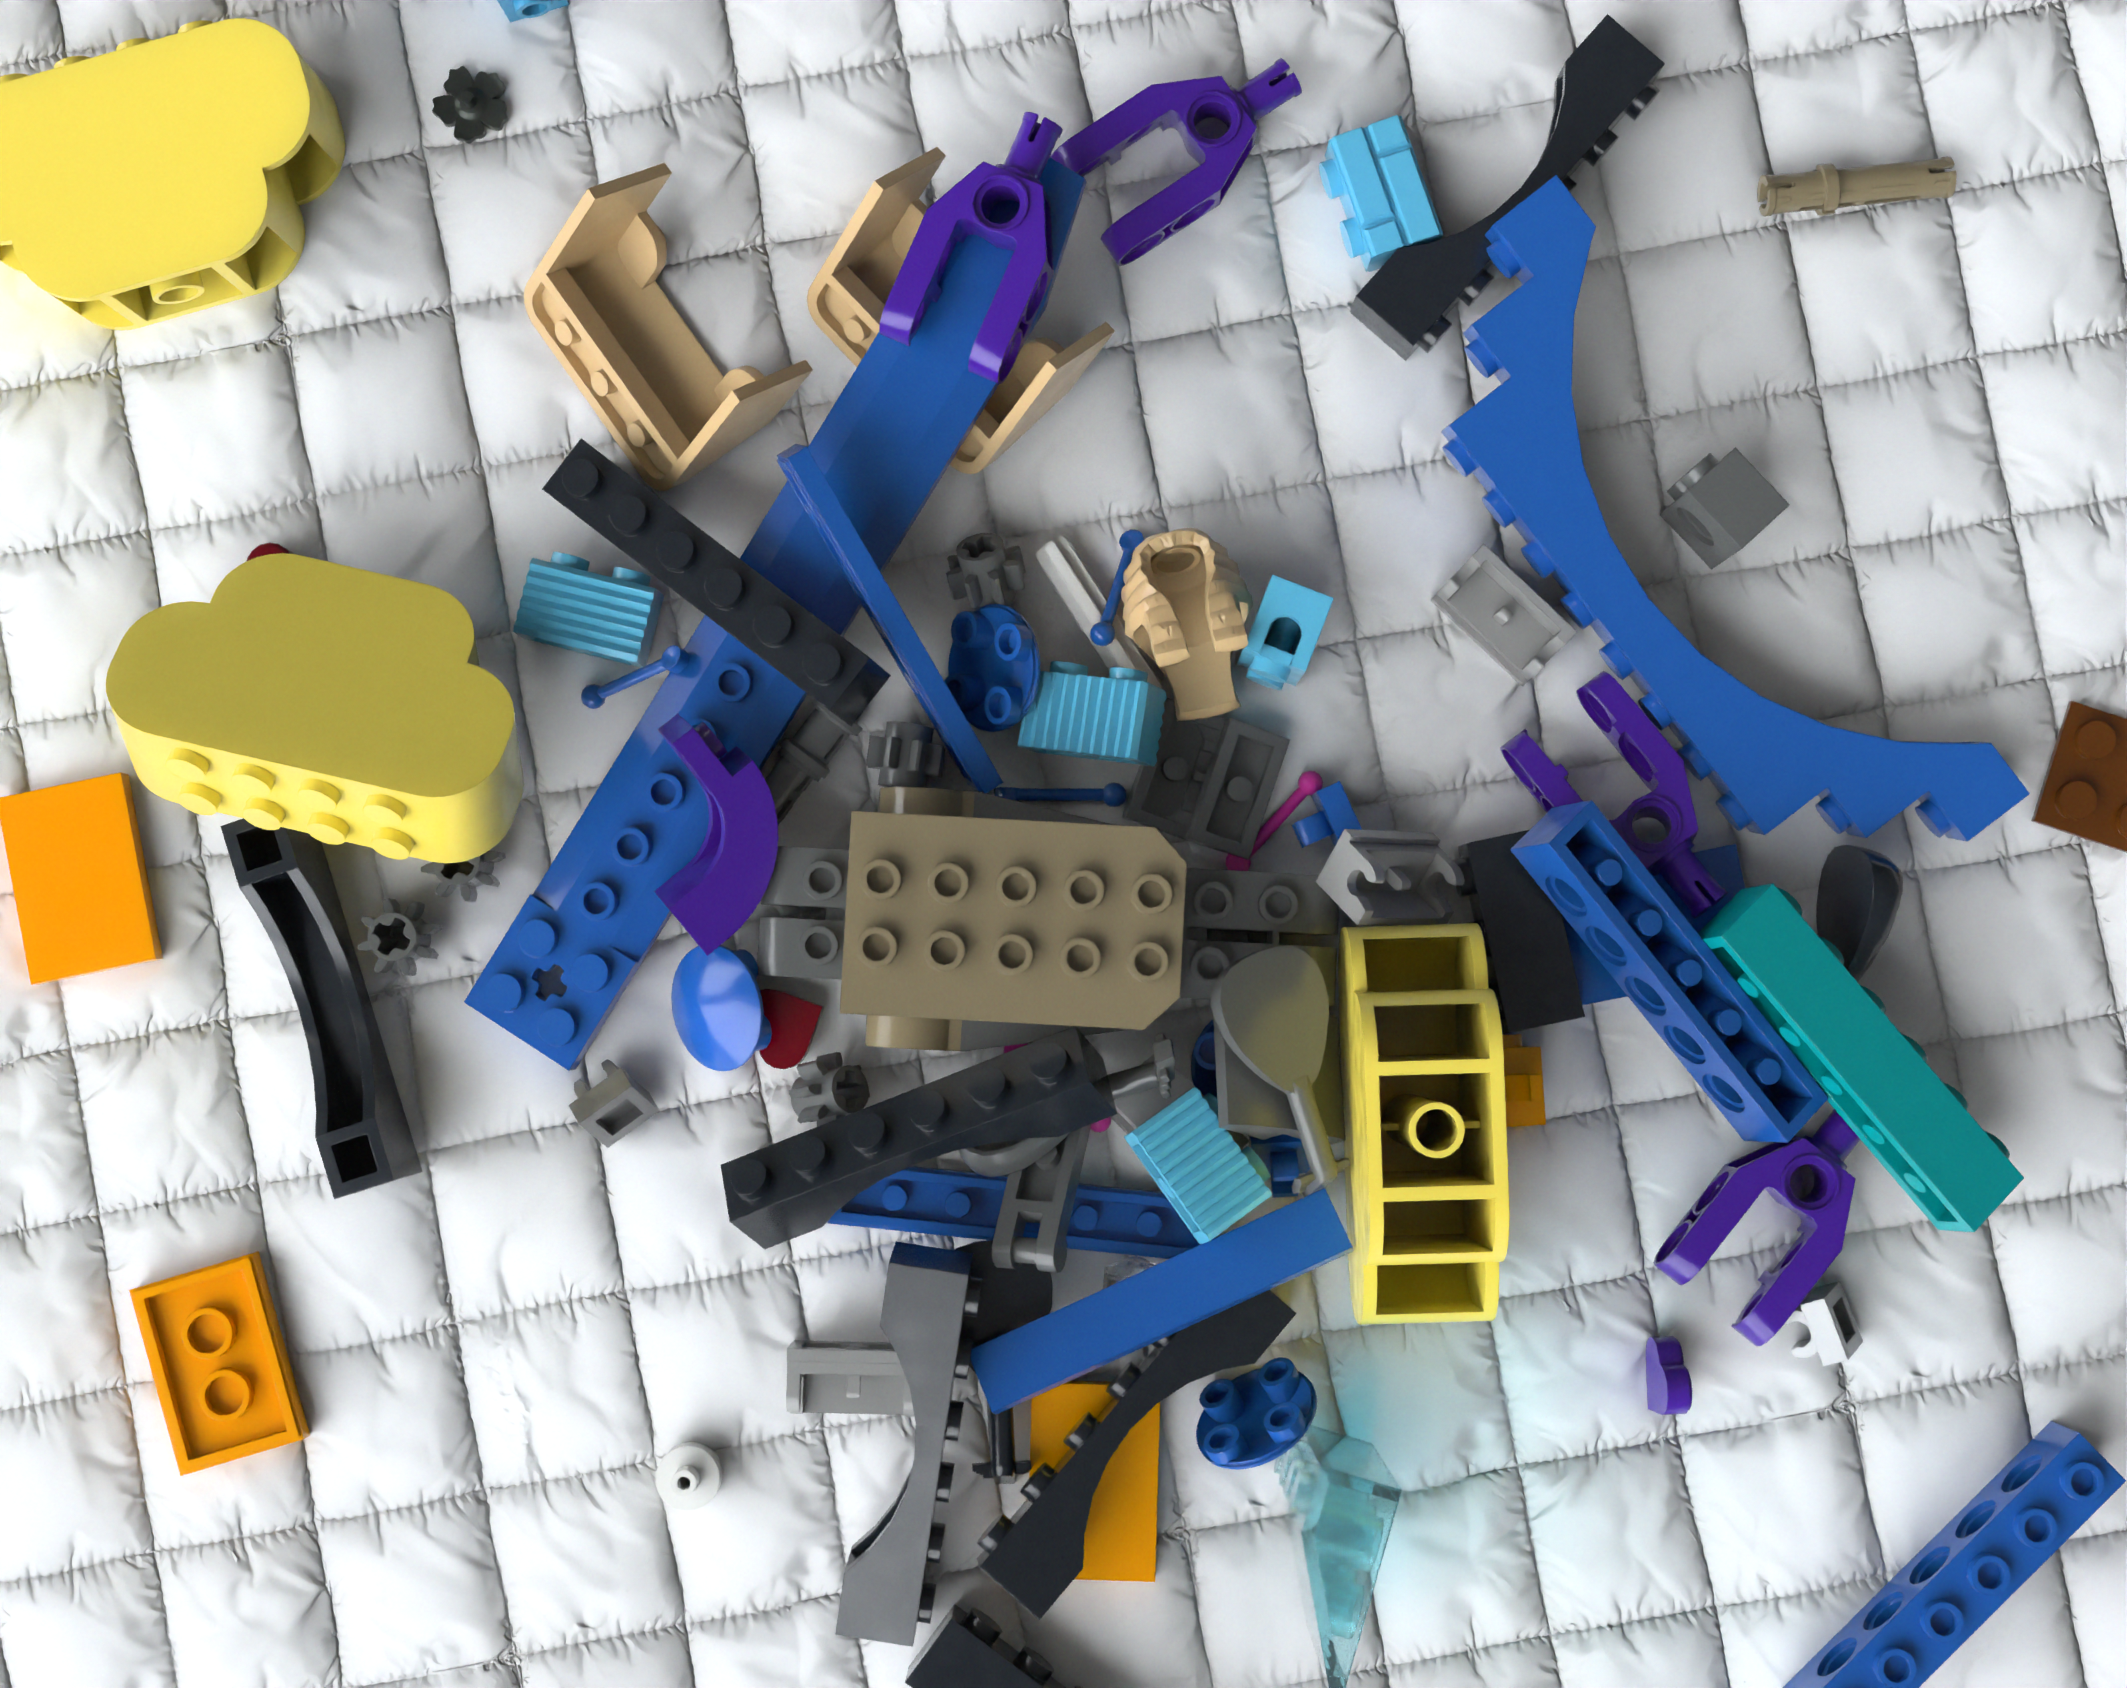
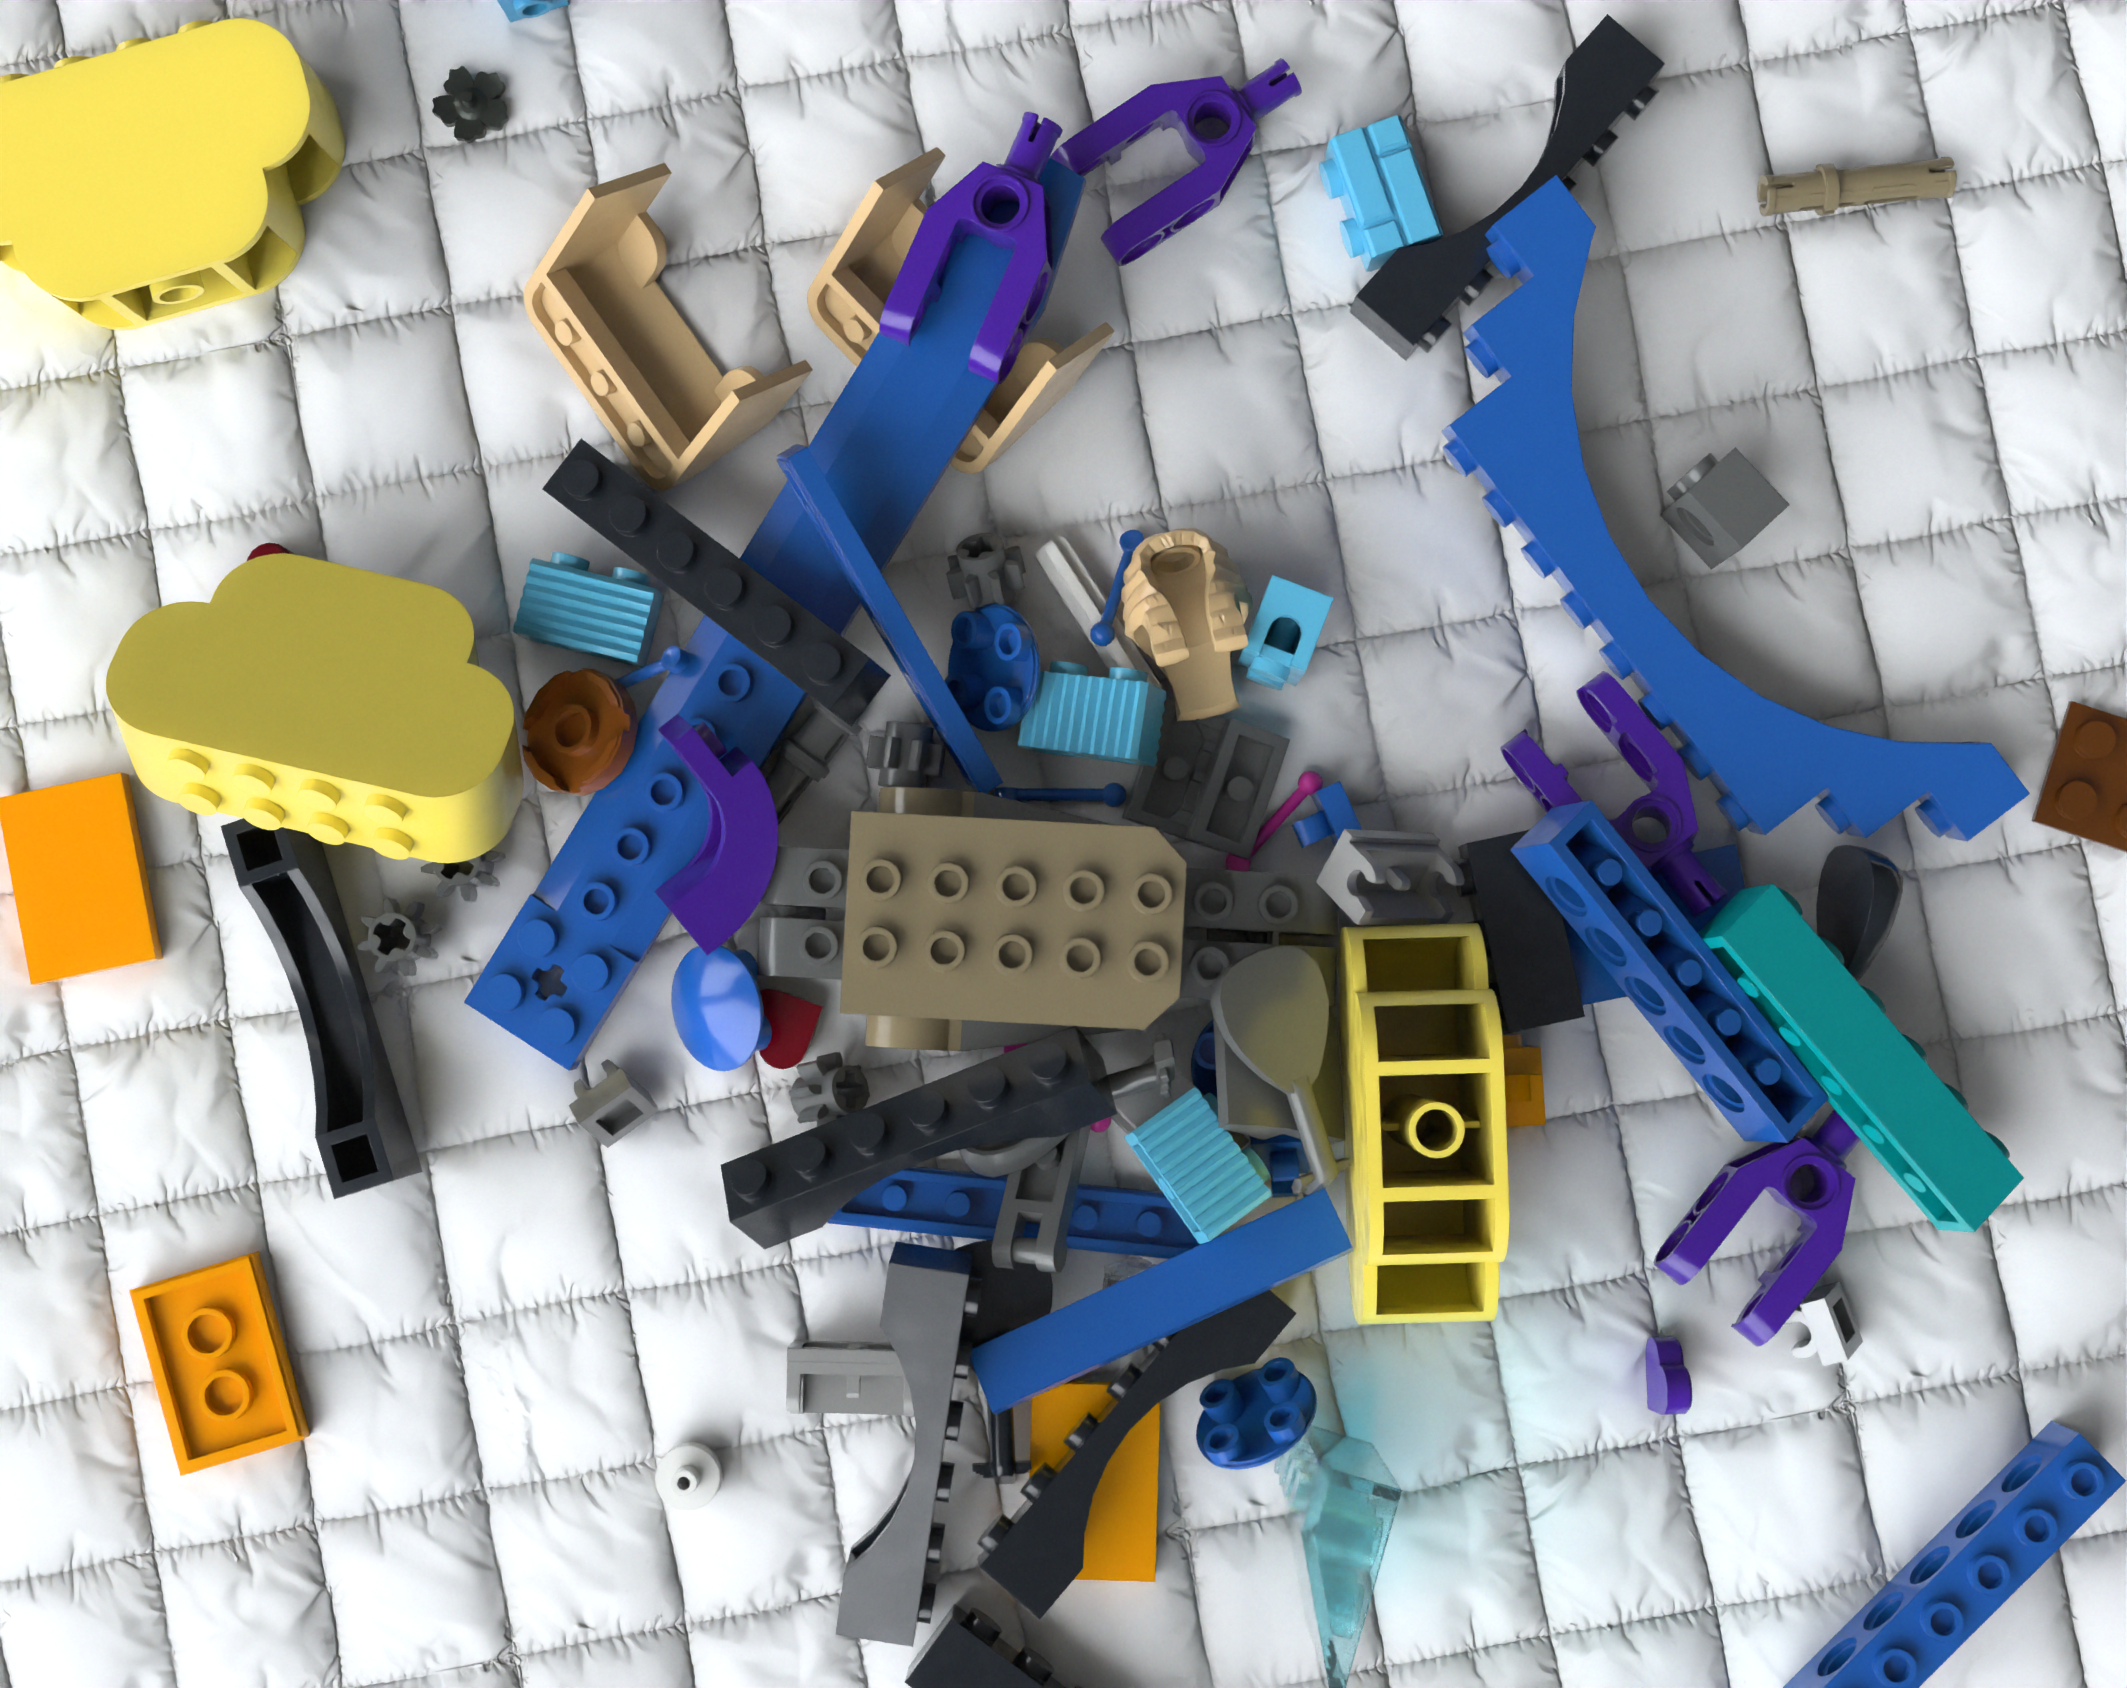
(579, 731): none -> dark orange tile
(1503, 615): light grey hinge -> none

